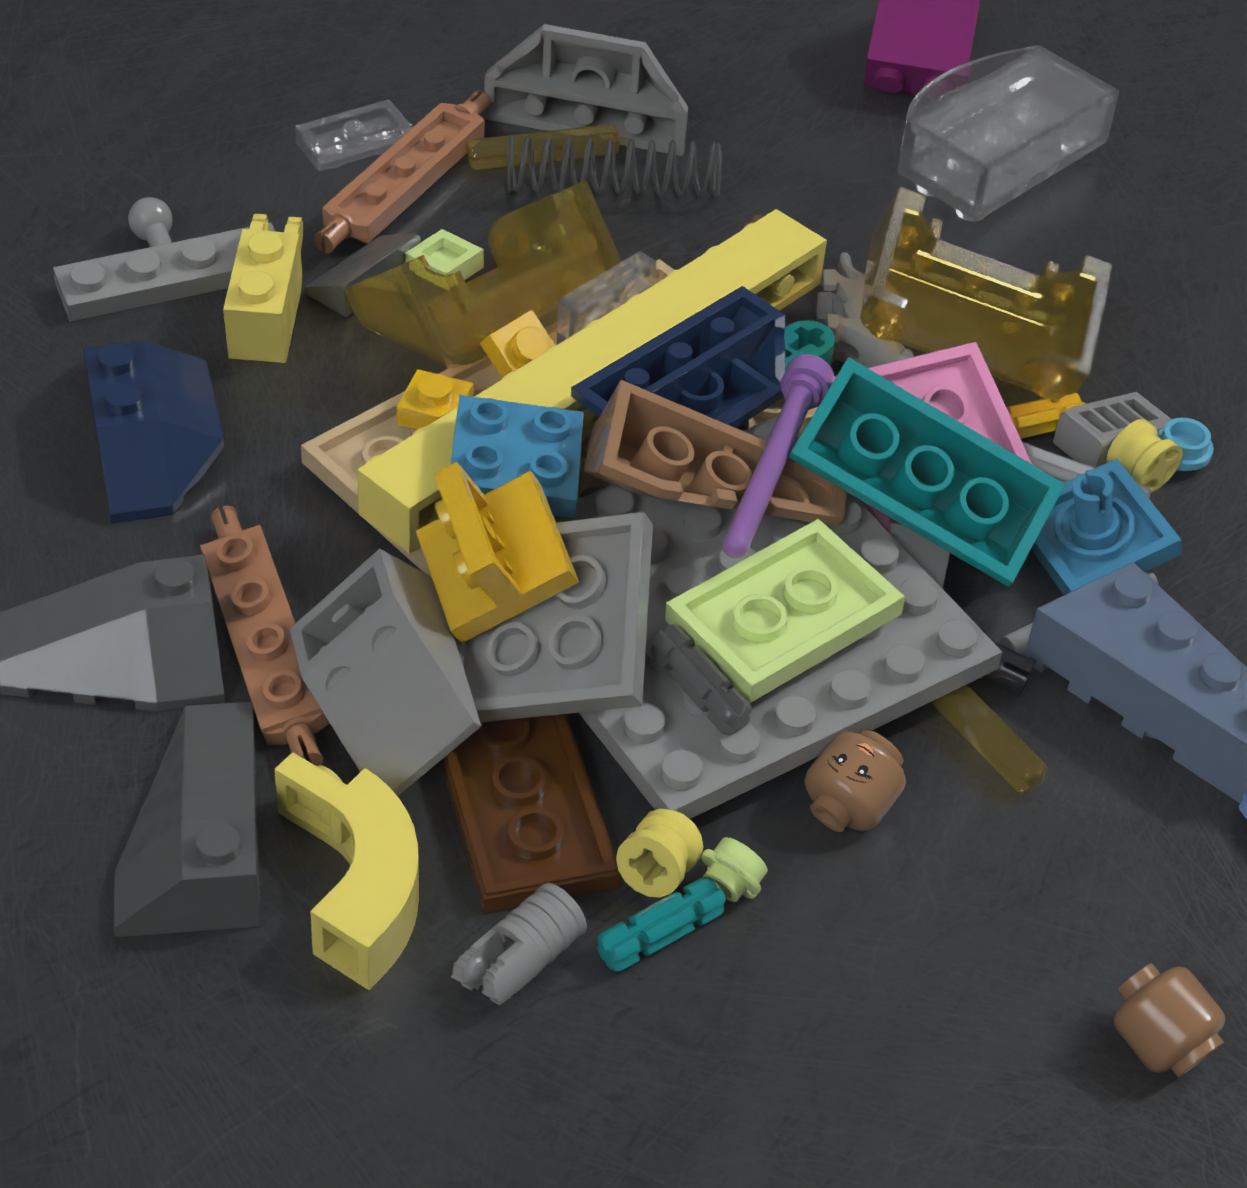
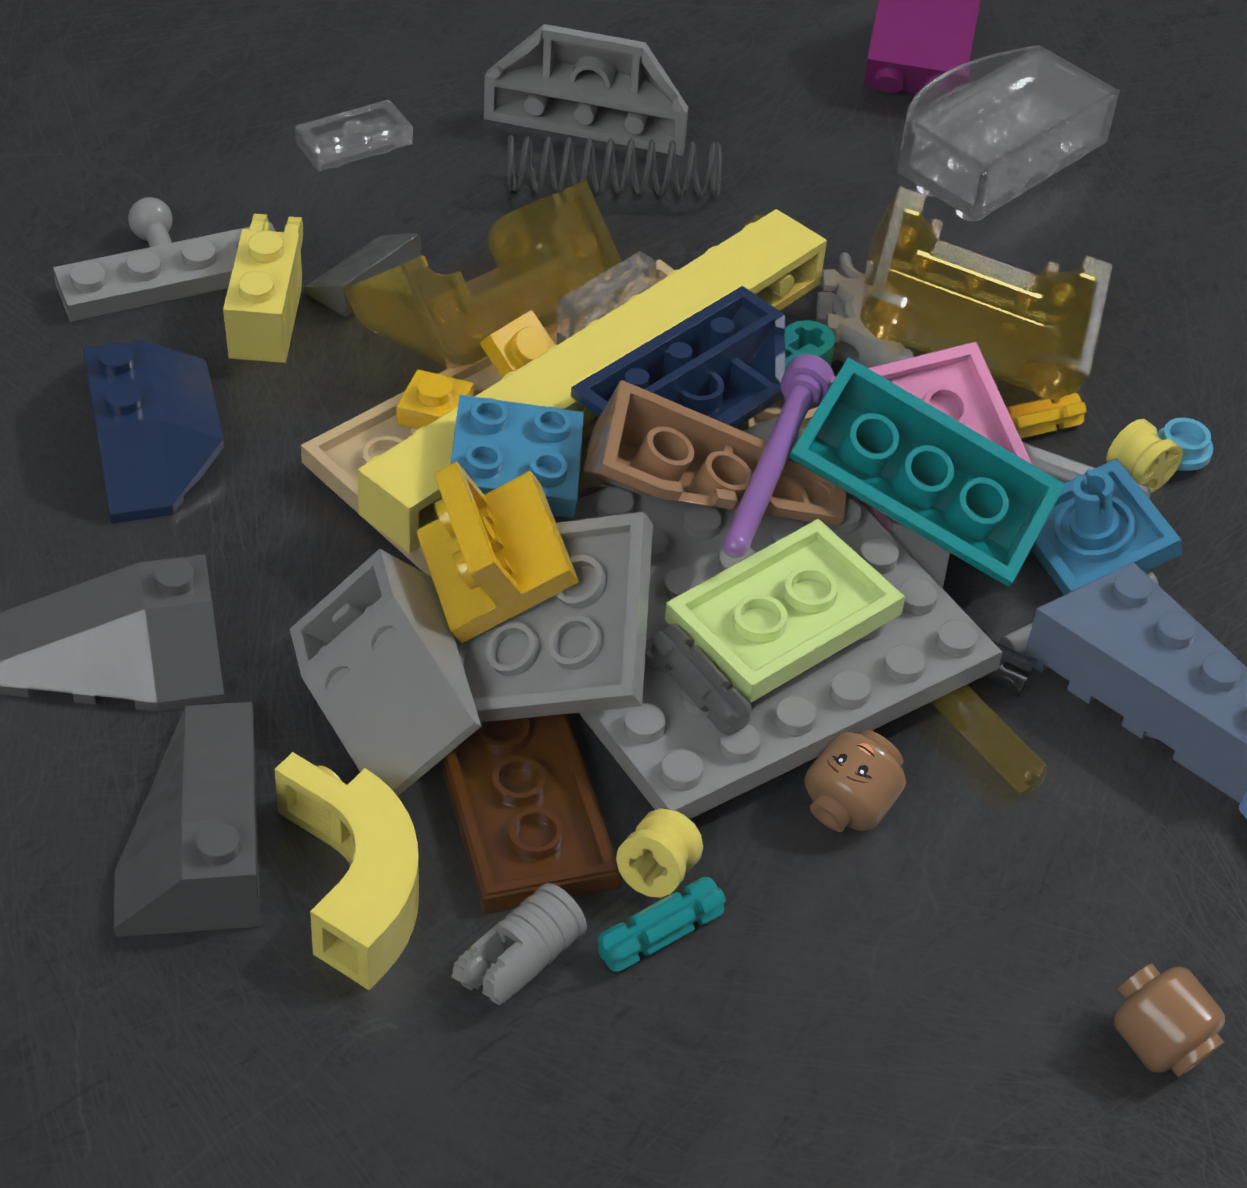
(261, 635): nougat plate -> none
(402, 173): nougat plate -> none
(449, 254): yellowish green plate -> none
(493, 151): clear yellow axle -> none
(734, 869): yellowish green plate -> none
(1090, 428): light grey slope -> none

